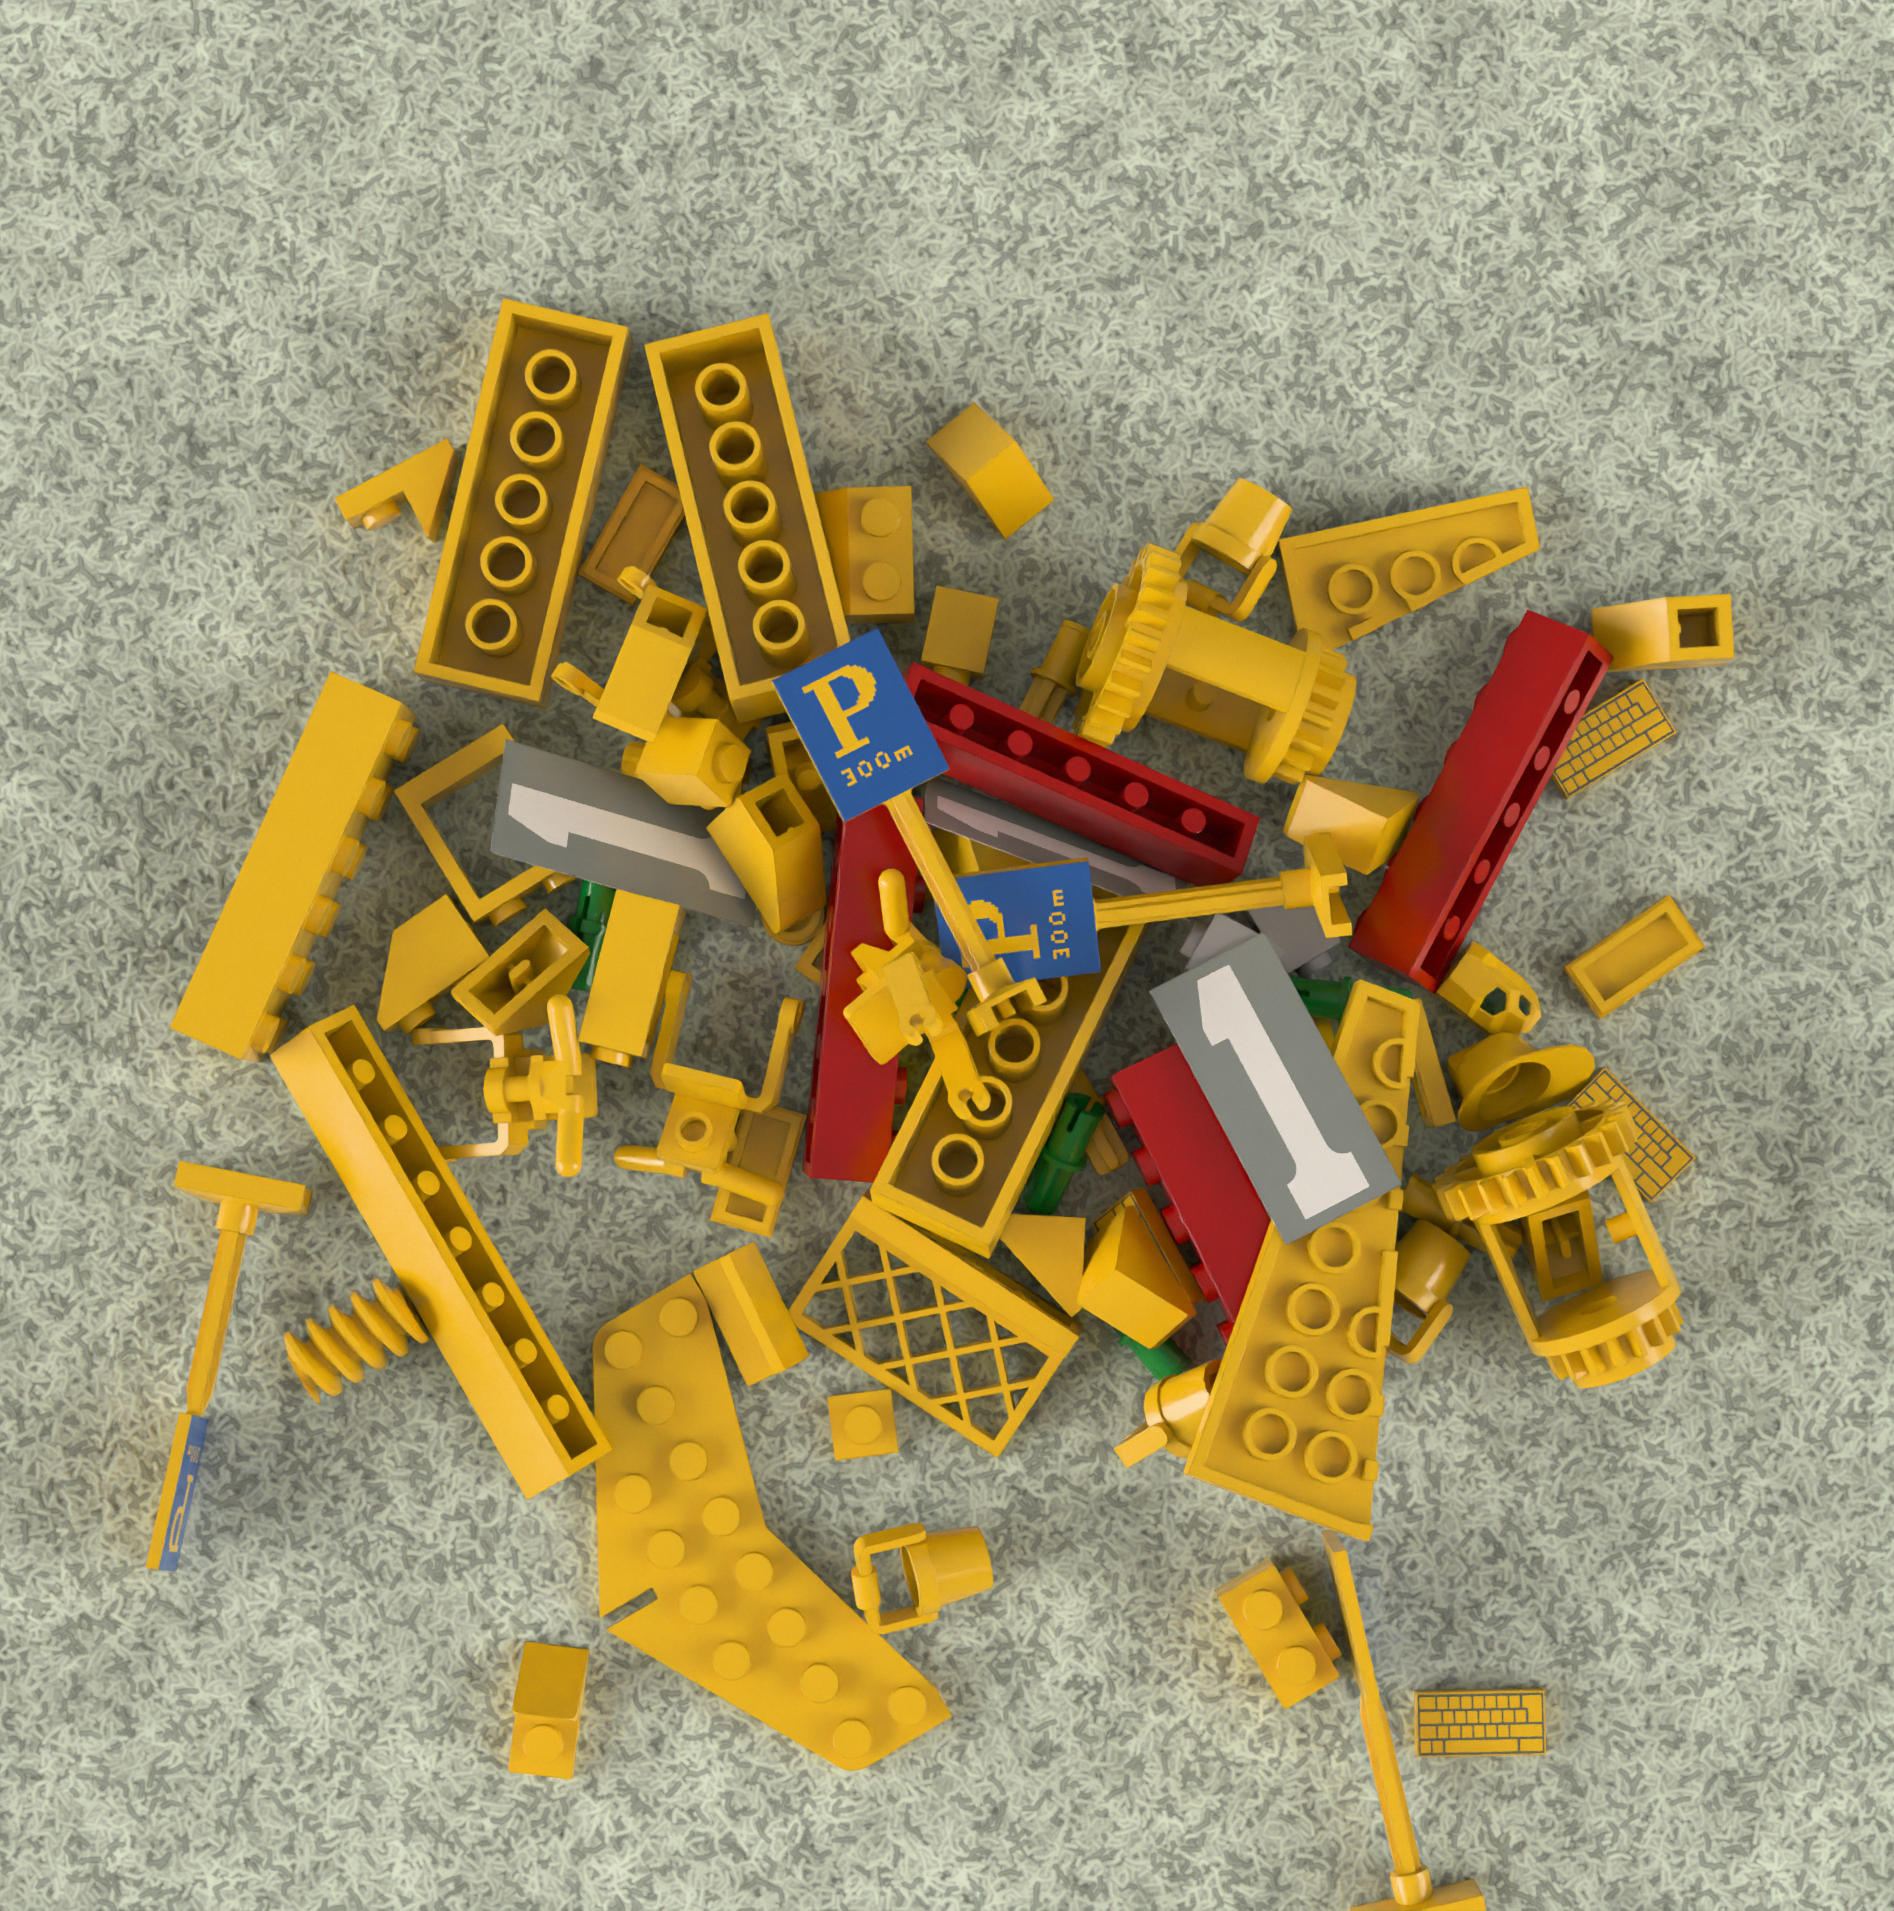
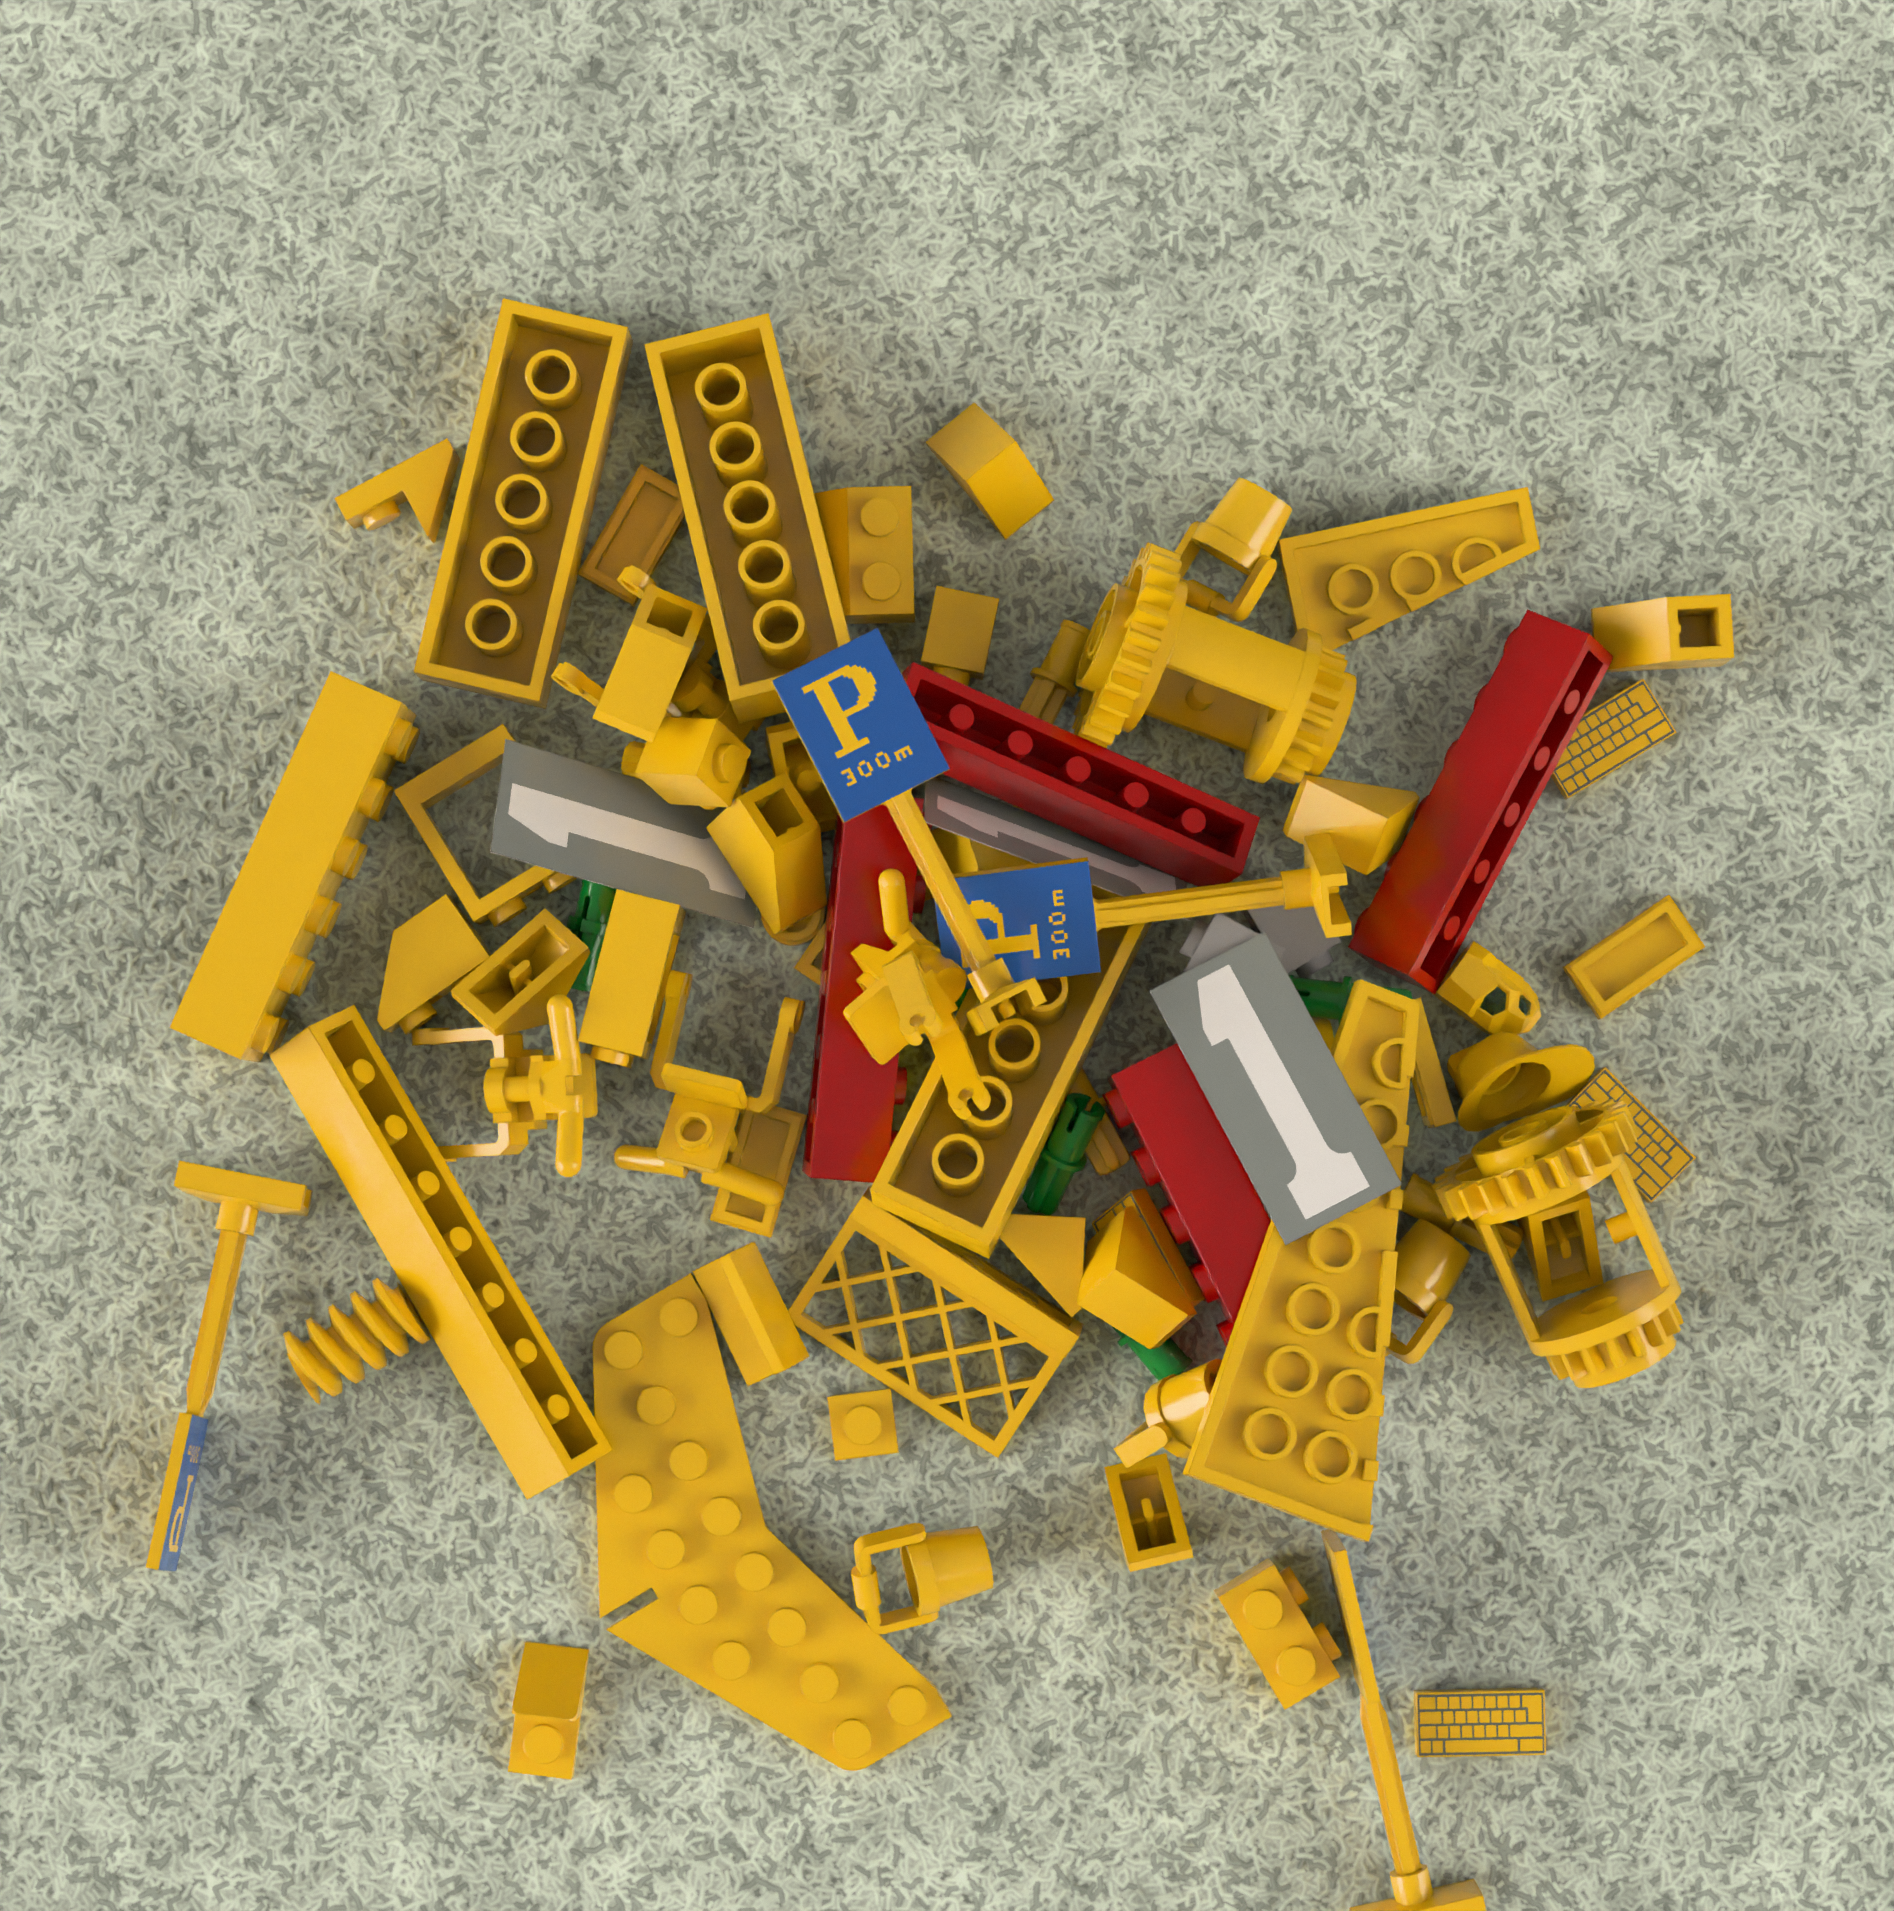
(1148, 1513): none -> yellow slope

